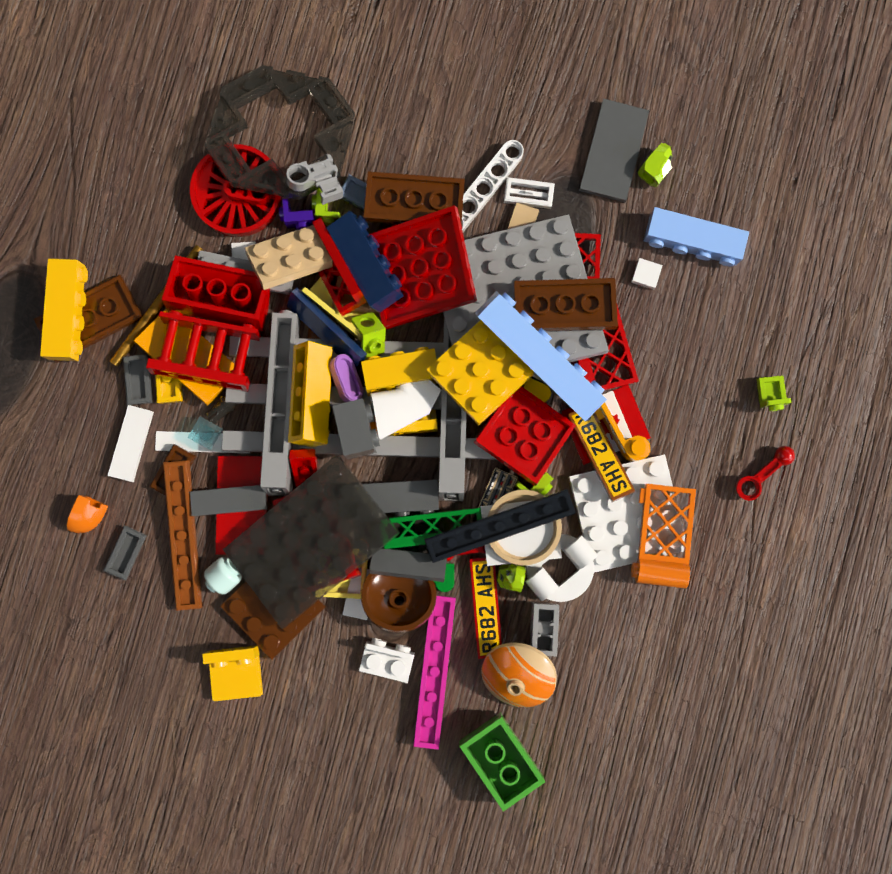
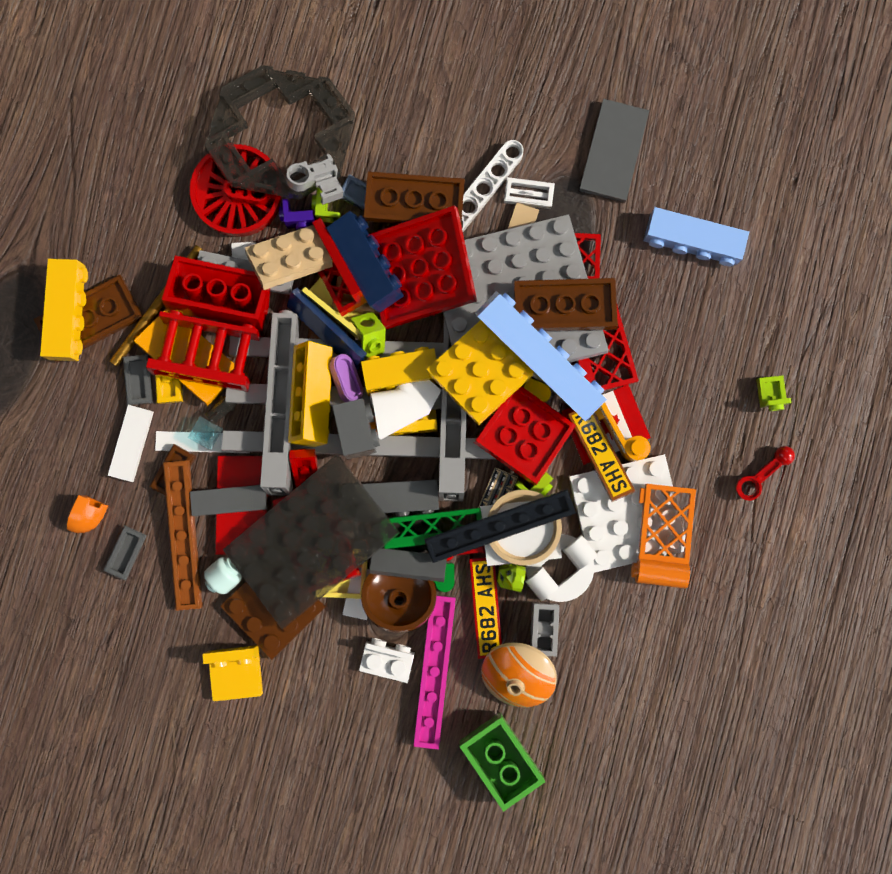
(646, 273): white tile -> none
(656, 165): lime rock -> none

